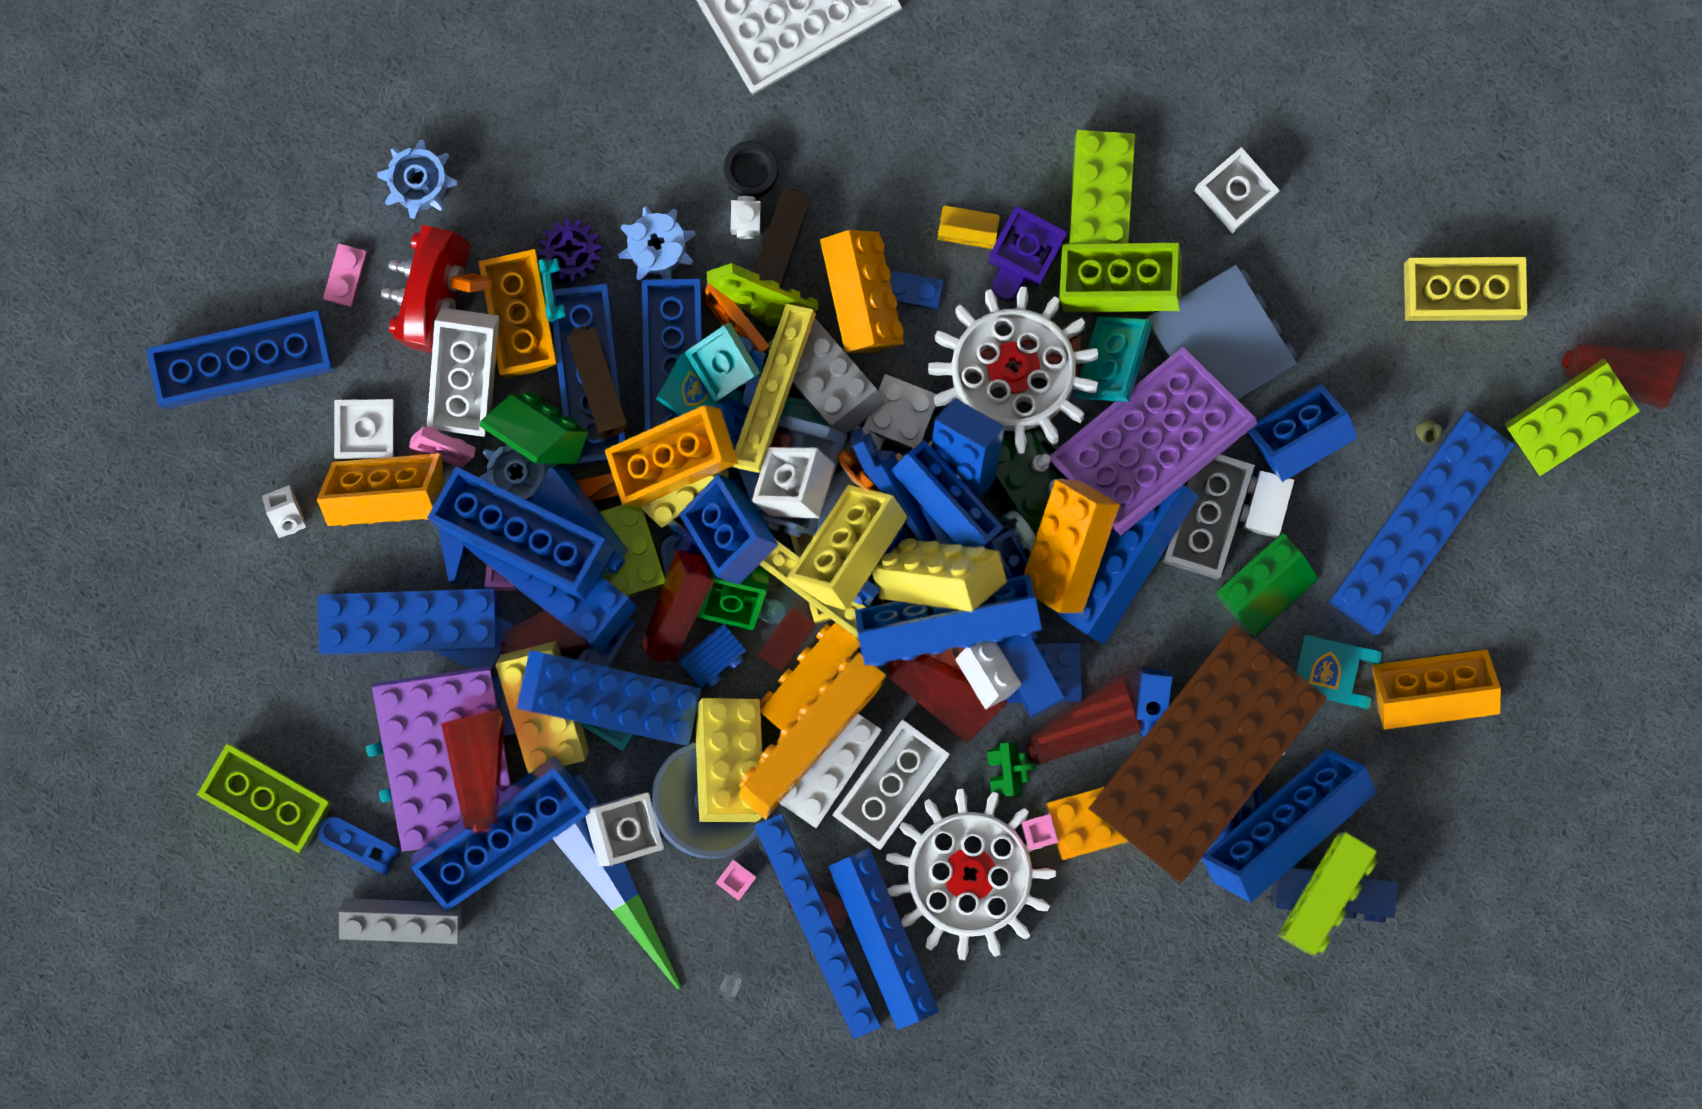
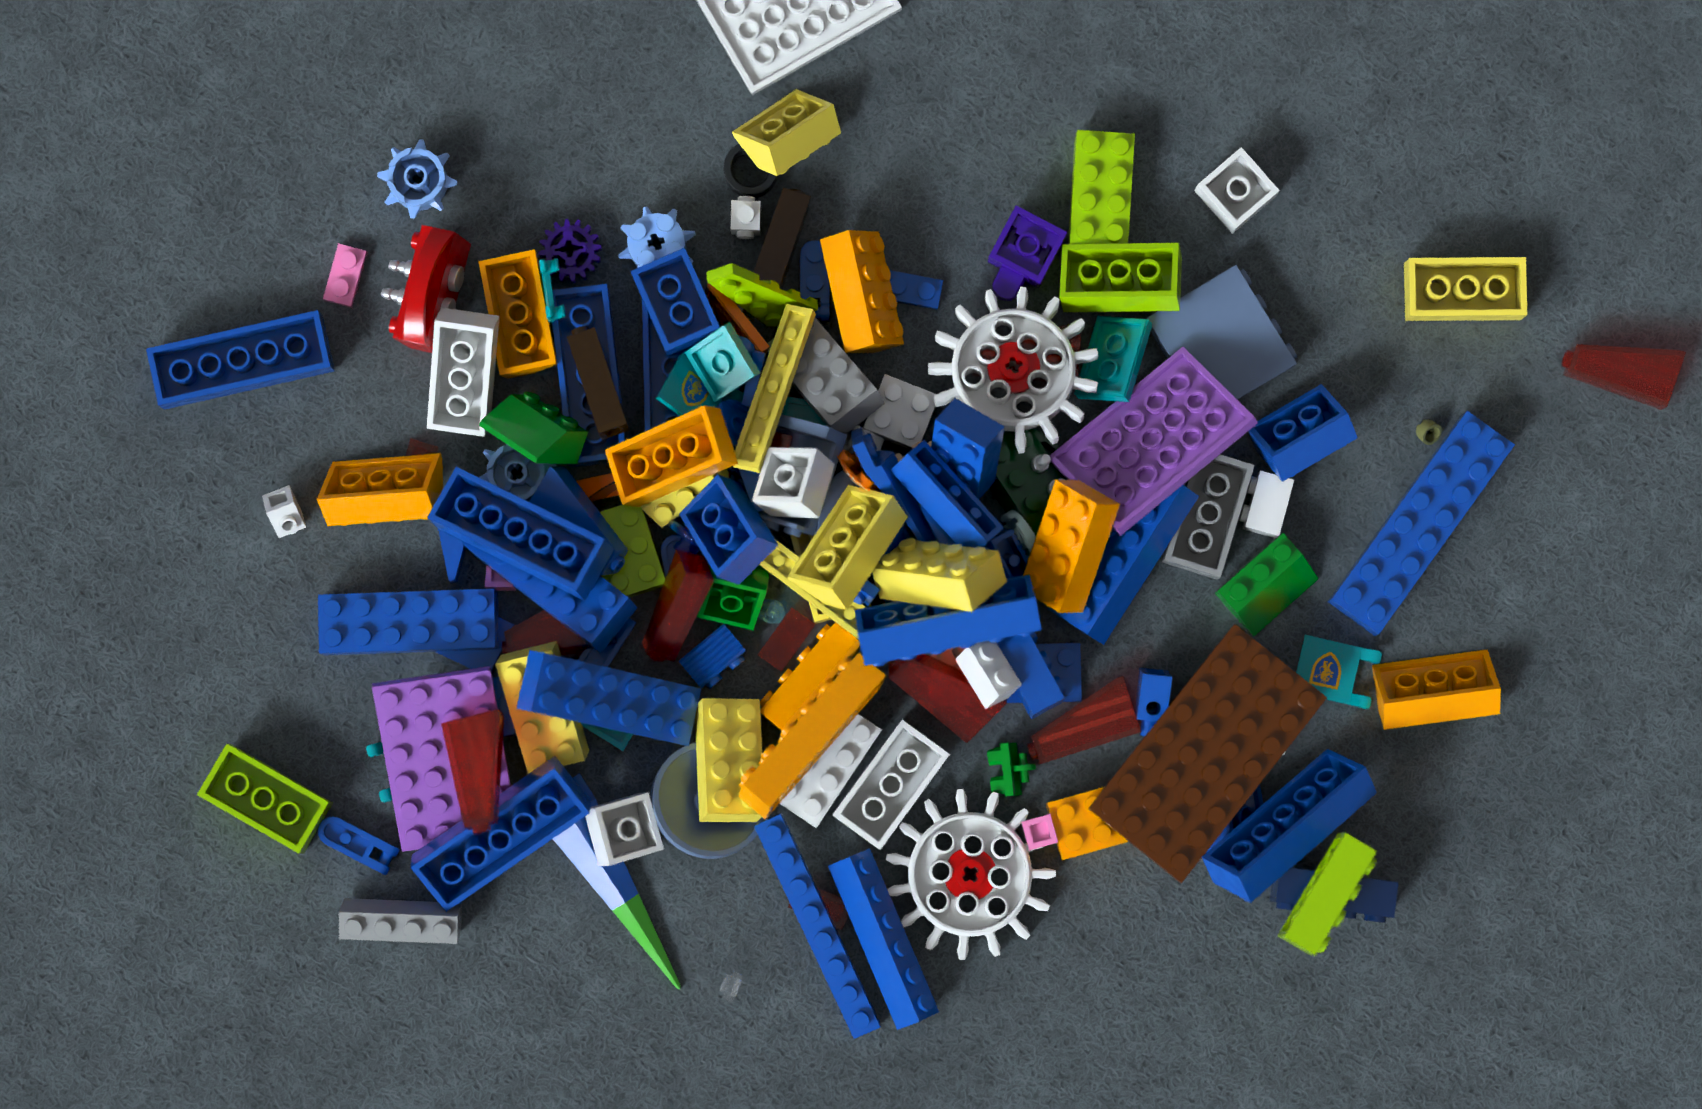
(363, 429): white plate -> none
(452, 450): bright pink plate -> none
(470, 282): orange tile -> none
(675, 301): none -> blue brick
(736, 880): bright pink plate -> none
(788, 131): none -> light yellow slope
(814, 277): none -> blue plate
(968, 227): yellow panel -> none
(1572, 417): lime brick -> none

